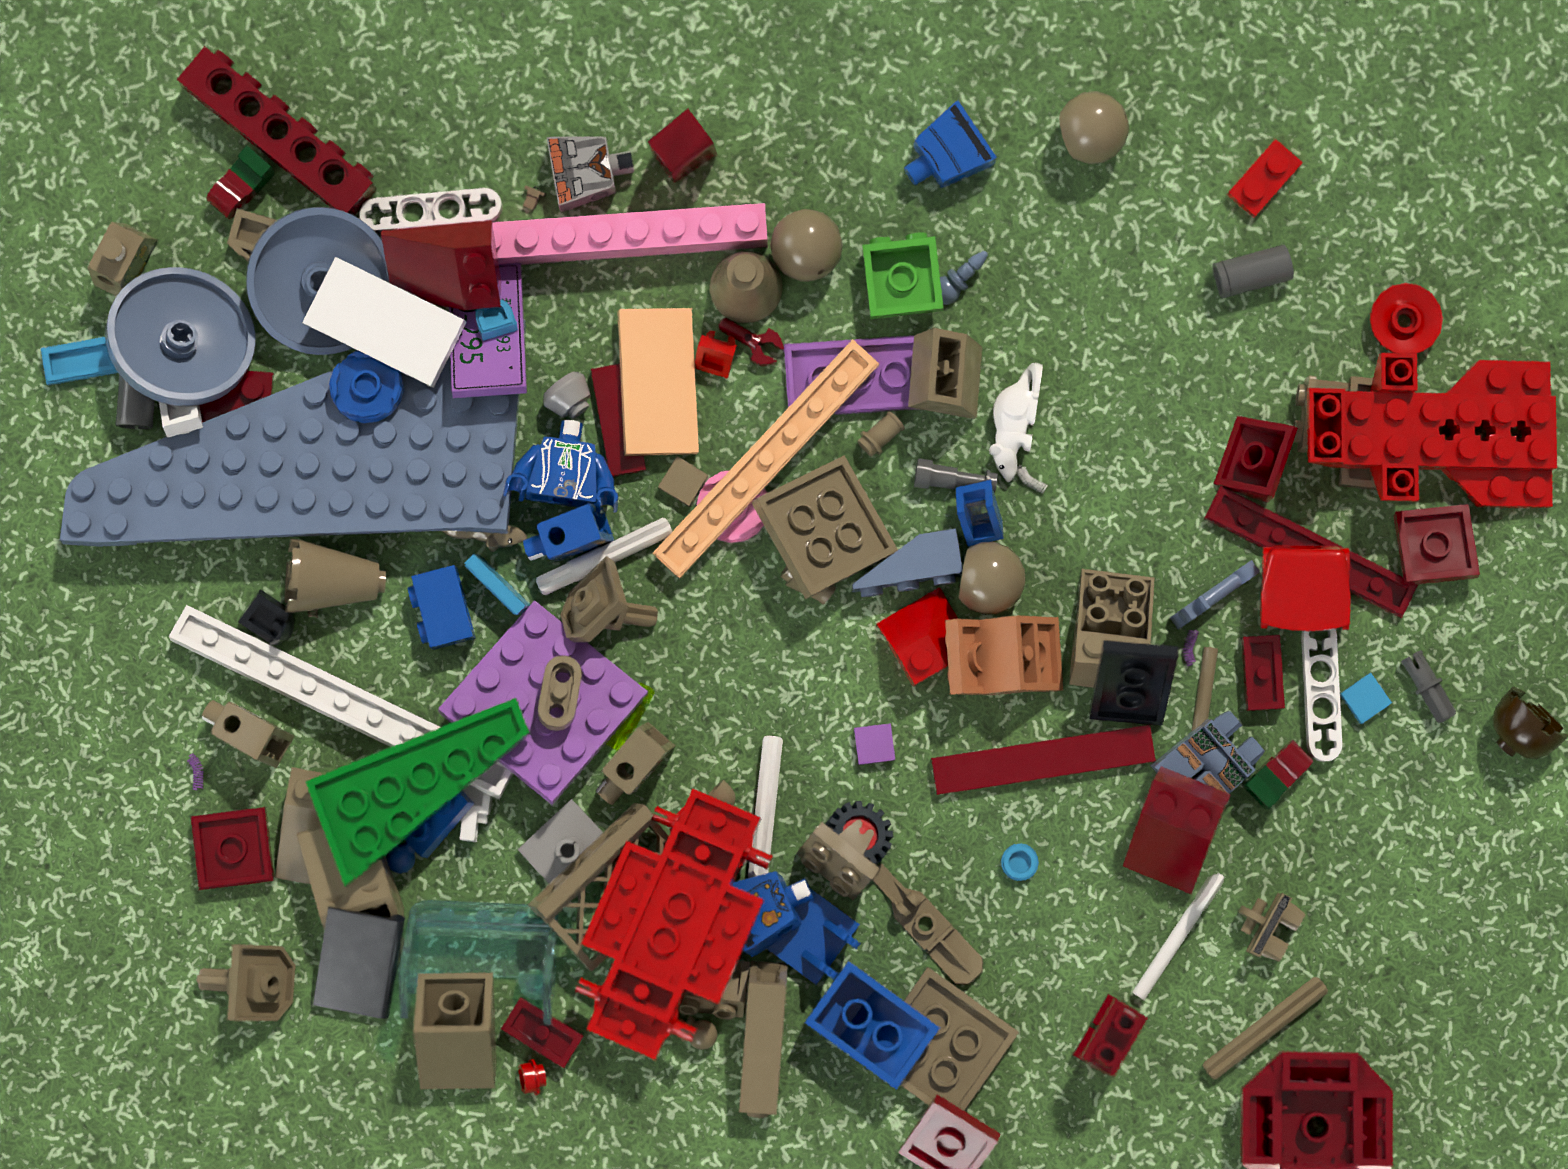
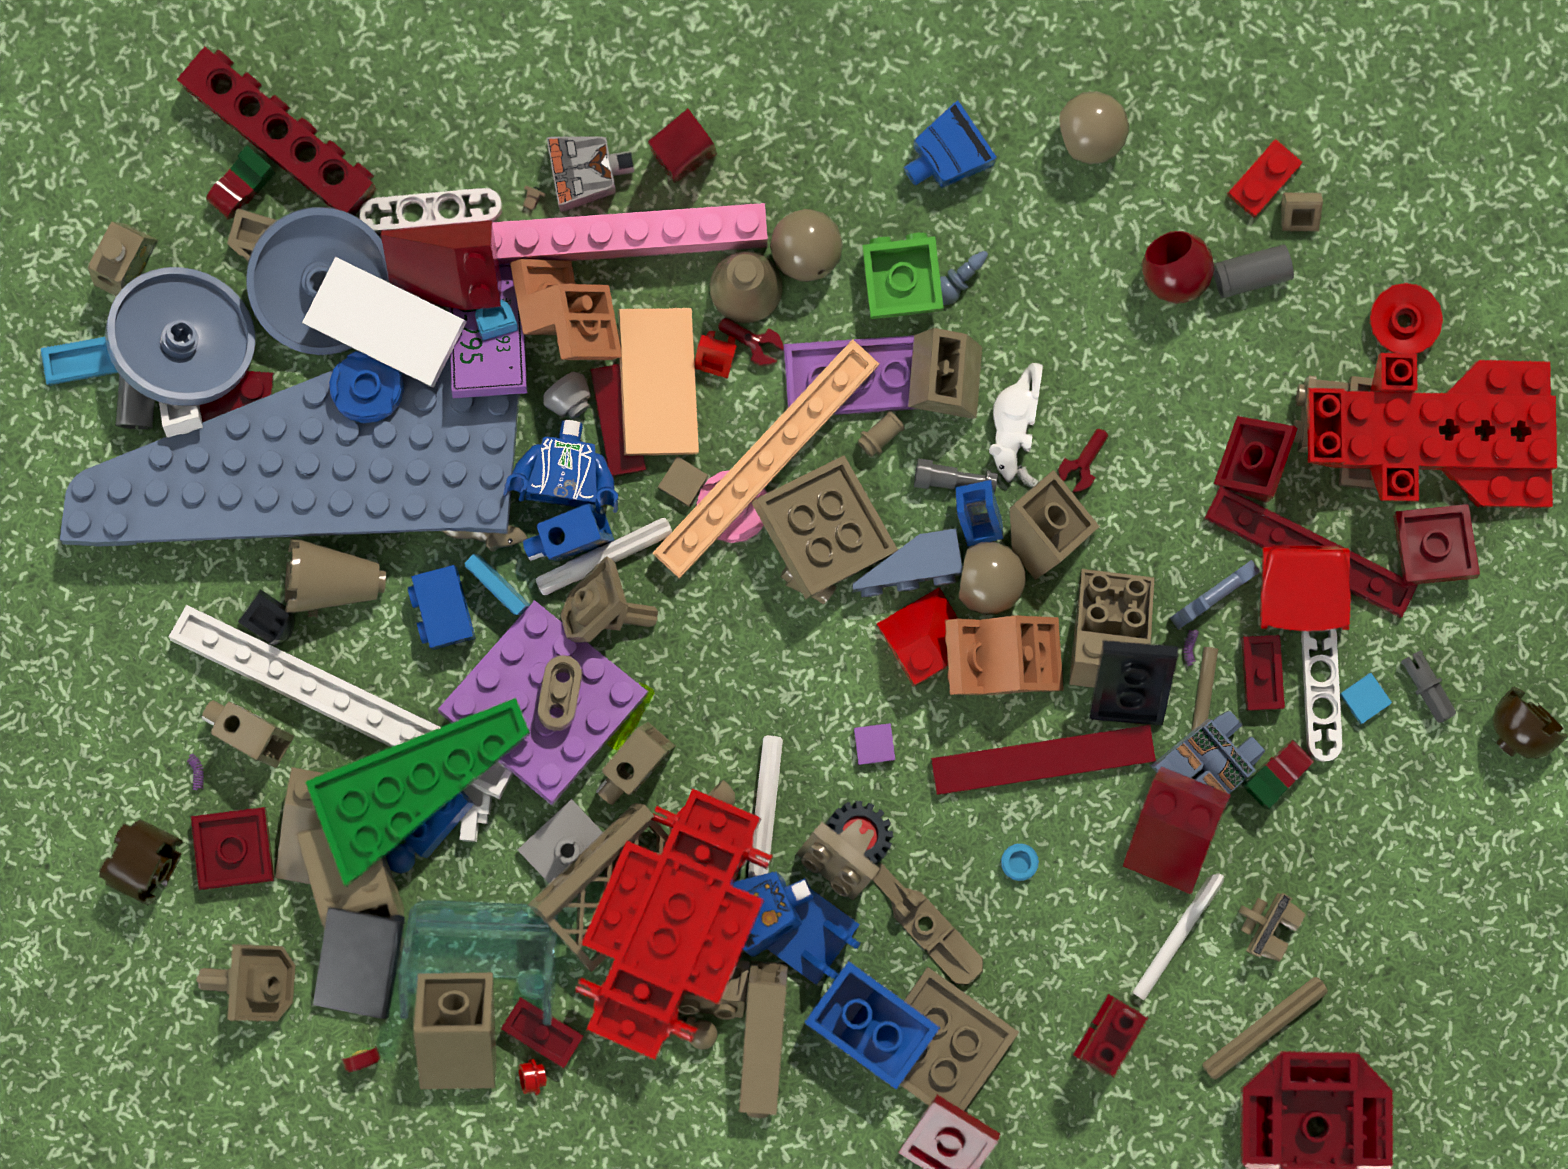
(141, 861): none -> dark brown brick
(361, 1059): none -> dark red tile
(574, 312): none -> nougat bracket
(1048, 525): none -> dark tan slope
(1084, 461): none -> dark red bar
(1178, 267): none -> dark red helmet
(1301, 211): none -> dark tan brick

